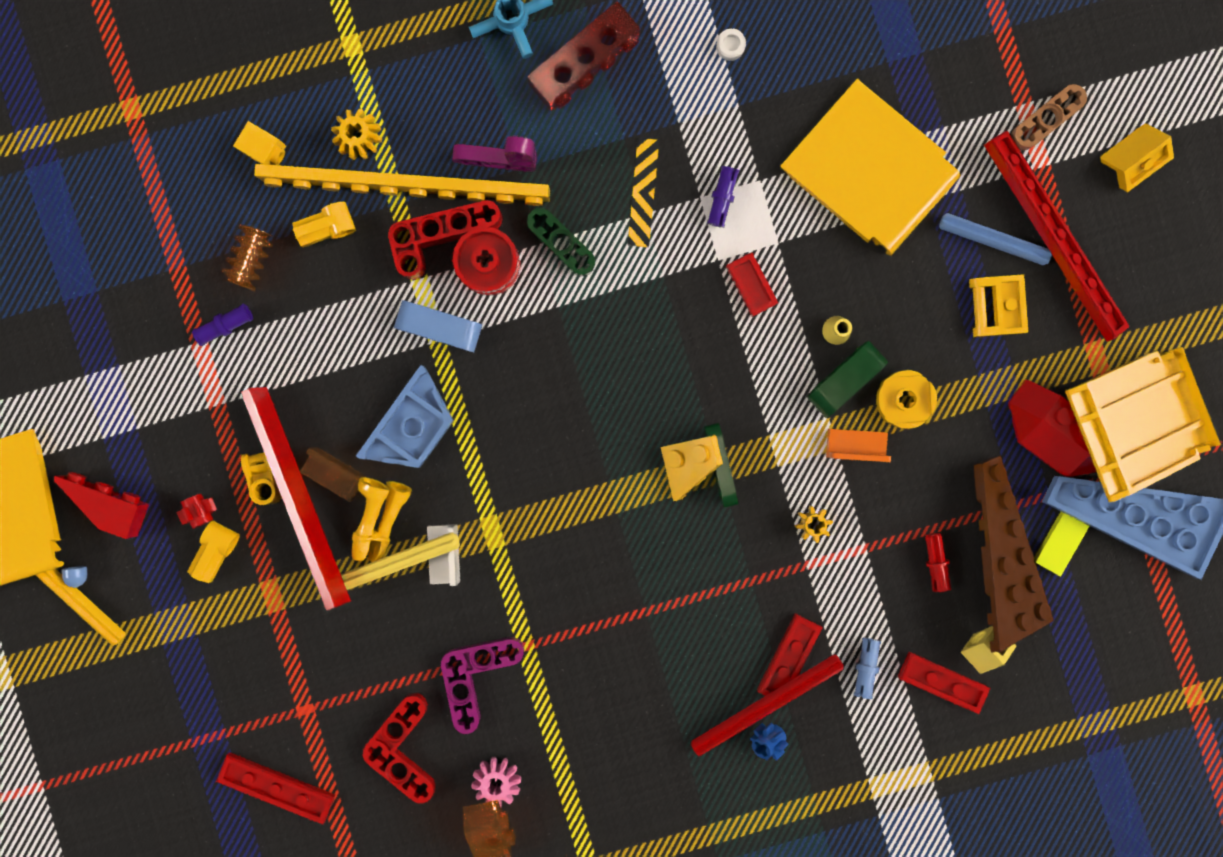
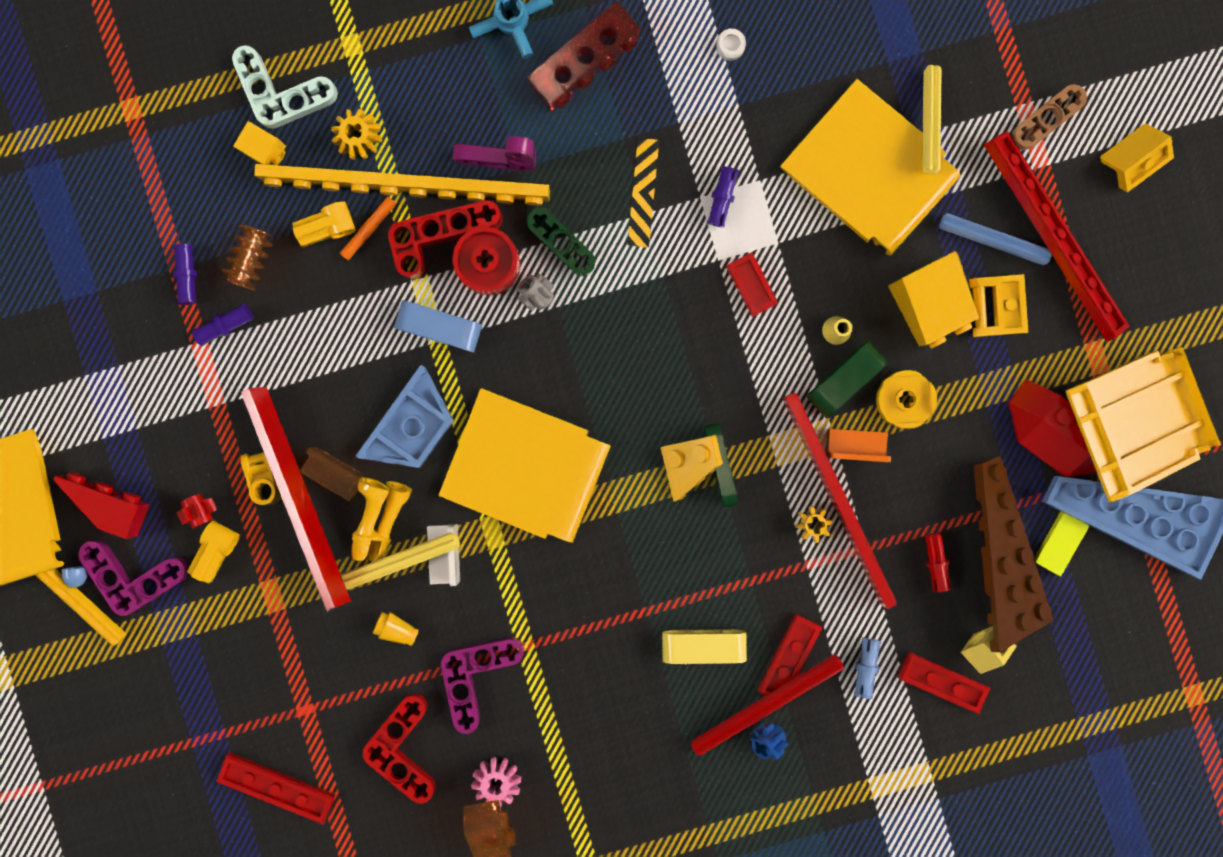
(132, 589): none -> magenta beam
(185, 274): none -> dark purple pin
(271, 99): none -> light aqua beam
(368, 228): none -> orange piece
(394, 629): none -> yellow cone
(524, 467): none -> yellow piece
(535, 292): none -> light grey gear
(704, 646): none -> light yellow beam
(839, 500): none -> red tile
(931, 120): none -> light yellow axle
(936, 301): none -> yellow slope

